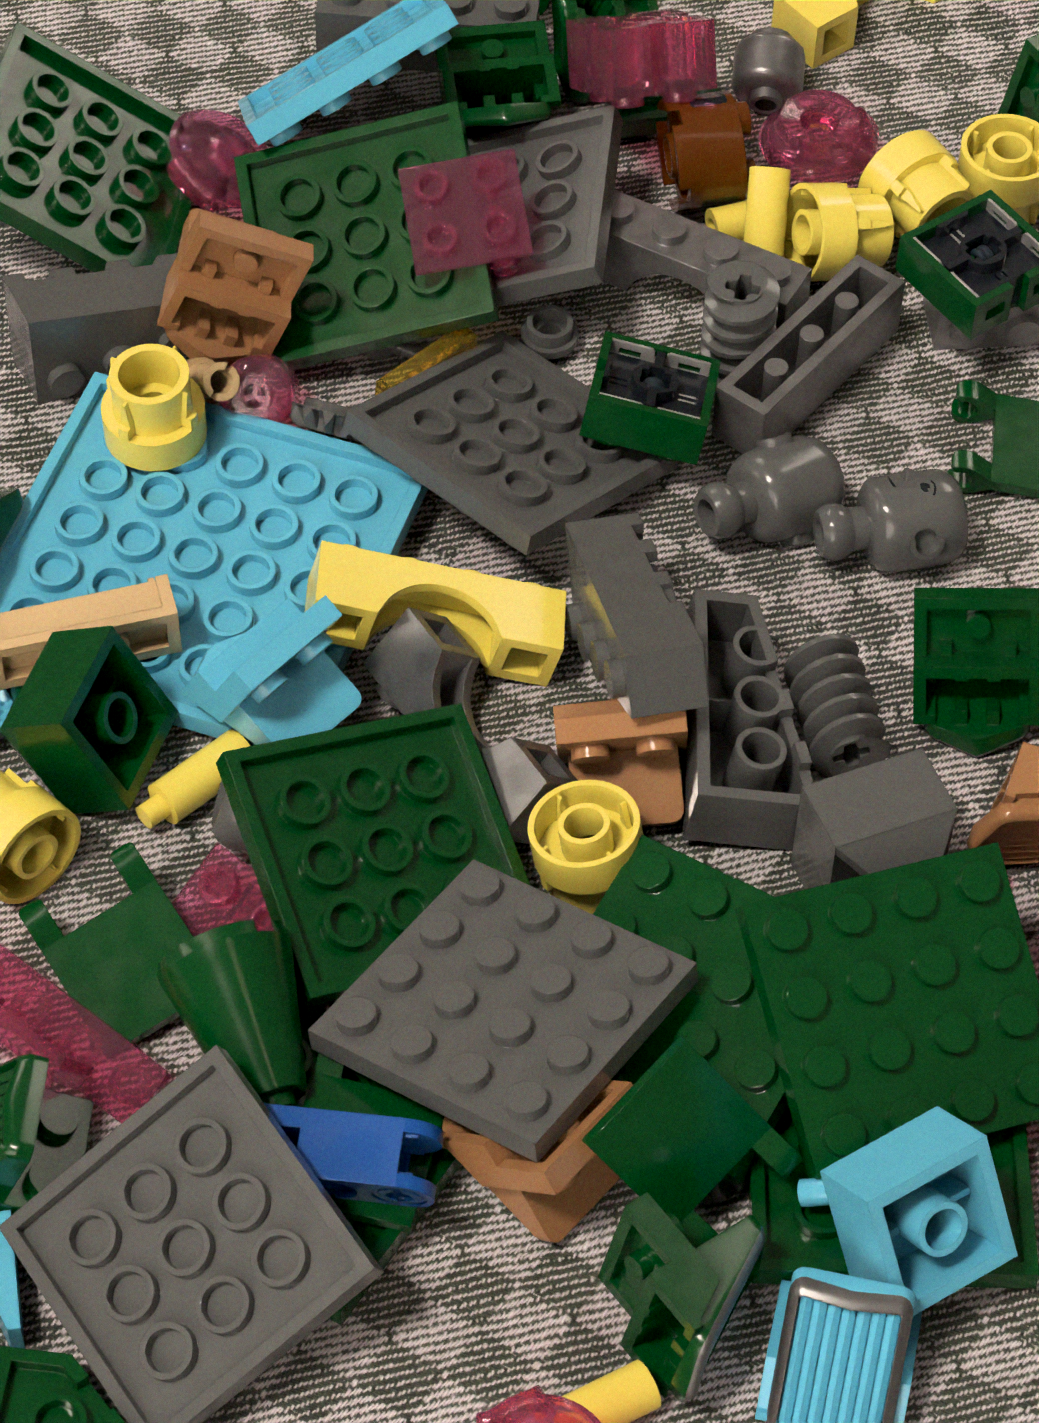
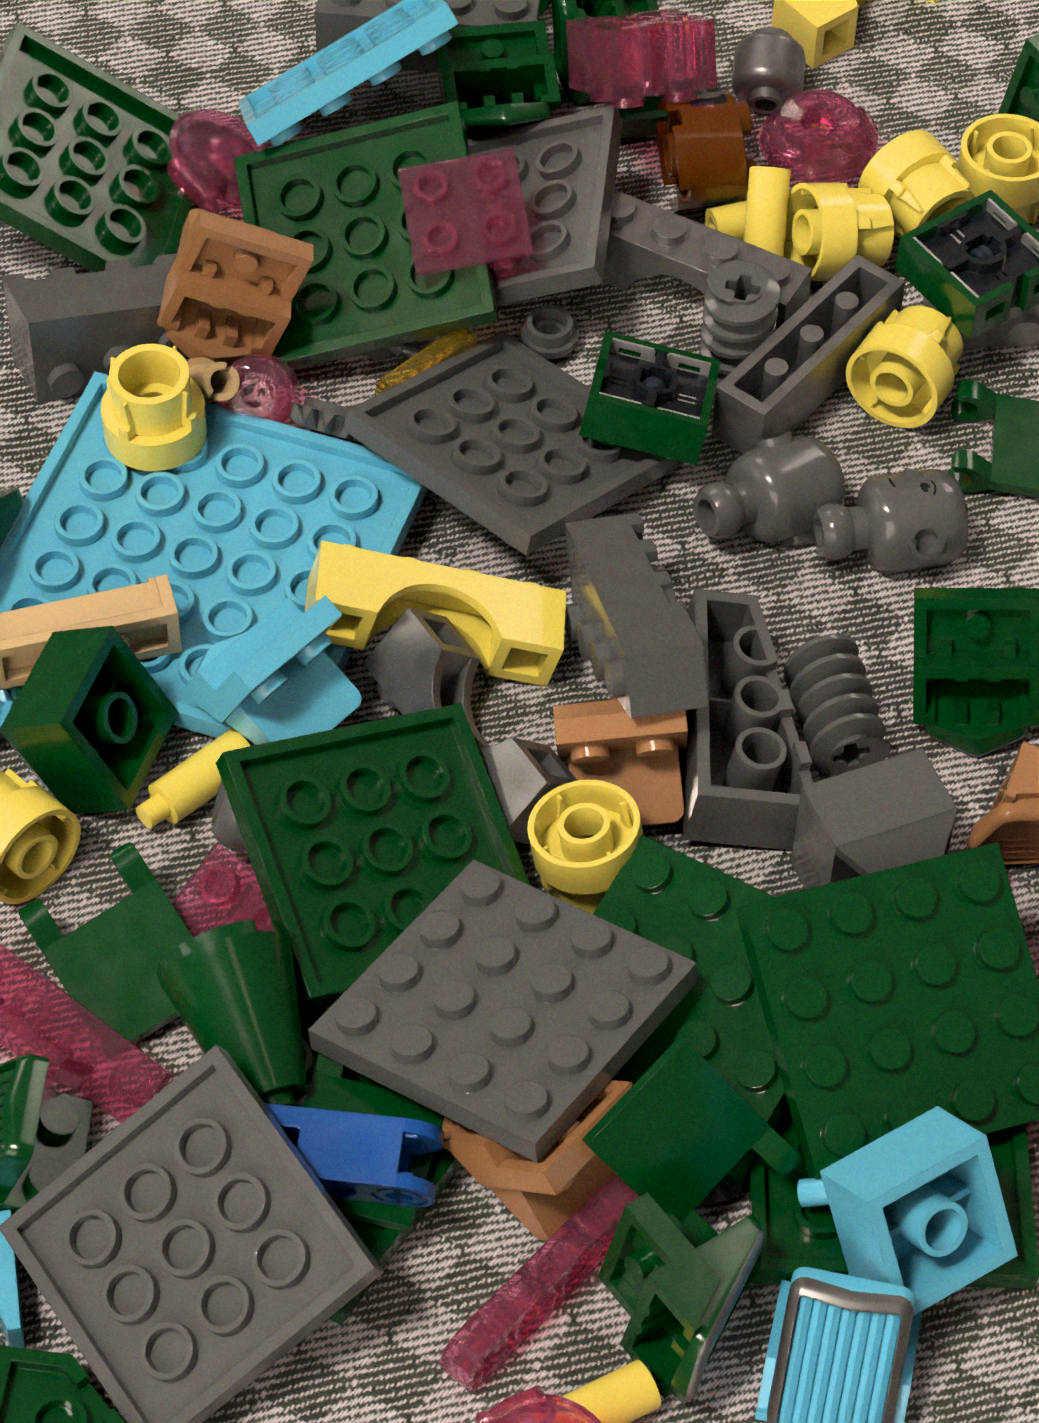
(536, 1288): none -> clear pink beam
(906, 366): none -> light yellow piece

